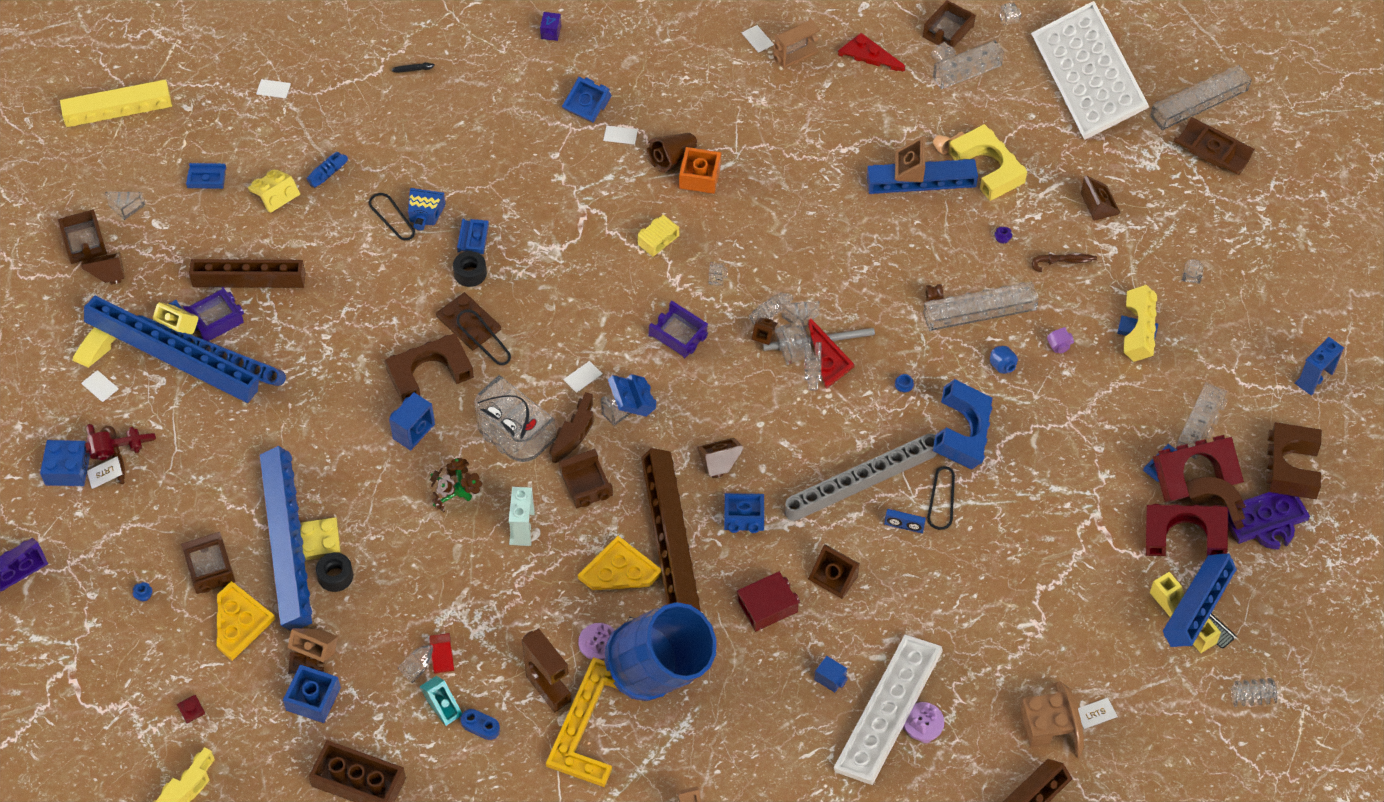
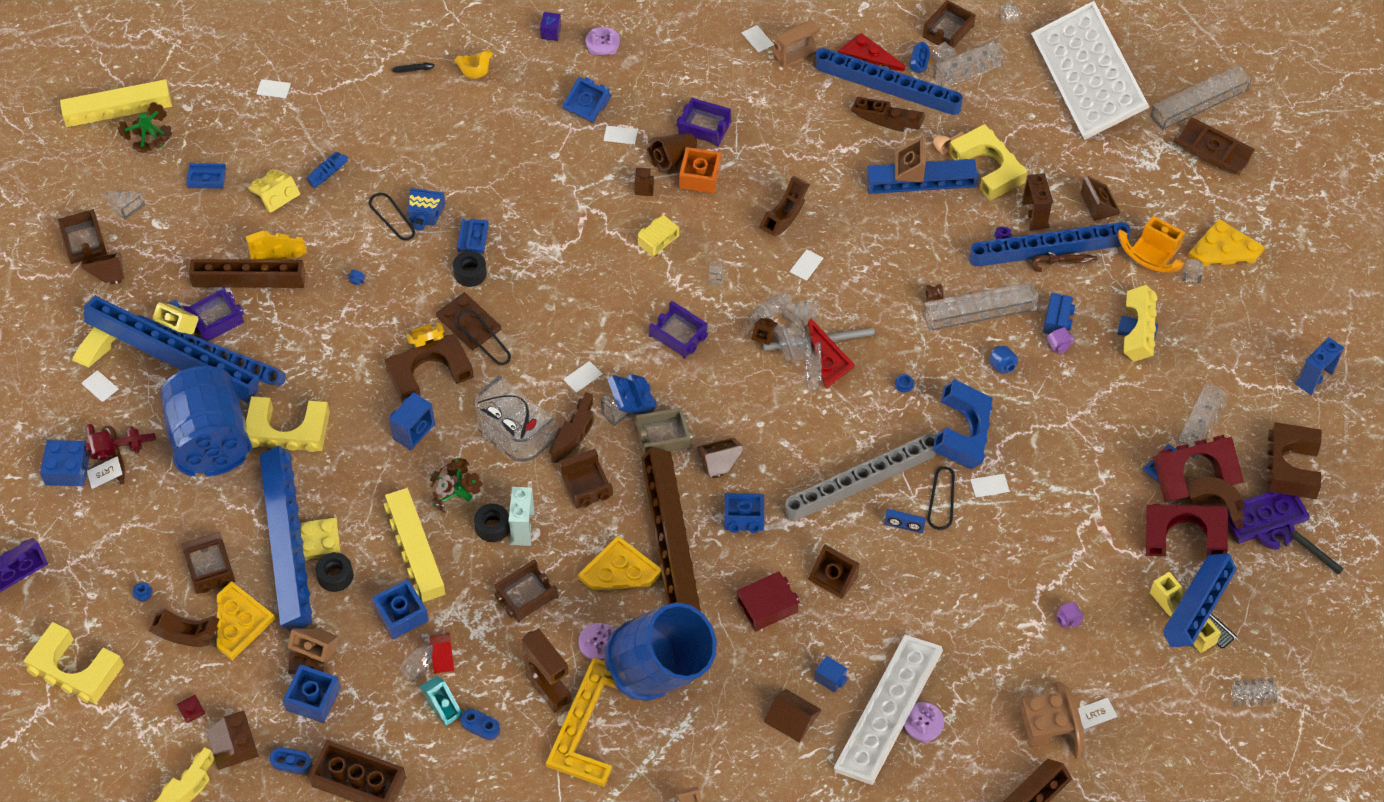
(87, 684): none -> light yellow arch
(144, 126): none -> reddish brown plant
(184, 631): none -> reddish brown arch
(204, 421): none -> blue piece
(232, 740): none -> reddish brown slope
(274, 247): none -> yellow plate
(292, 760): none -> blue plate
(307, 436): none -> light yellow arch
(356, 277): none -> blue plate
(400, 609): none -> blue brick
(415, 545): none -> light yellow brick
(425, 333): none -> yellow plate
(474, 66): none -> yellow hair
(489, 512): none -> black tyre
(525, 591): none -> reddish brown window
(603, 46): none -> lavender plate
(644, 182): none -> reddish brown brick
(664, 430): none -> dark tan window
(704, 120): none -> dark purple window
(781, 217): none -> reddish brown arch
(791, 715): none -> reddish brown slope
(806, 265): none -> white sticker
(883, 114): none -> reddish brown slope
(888, 81): none -> blue beam
(920, 57): none -> blue plate
(990, 485): none -> white sticker
(1039, 194): none -> reddish brown window
(1056, 242): none -> blue beam
(1058, 313): none -> blue brick
(1069, 615): none -> medium lavender plate
(1155, 246): none -> light orange piece
(1225, 246): none -> yellow plate
(1317, 552): none -> pearl dark grey bar

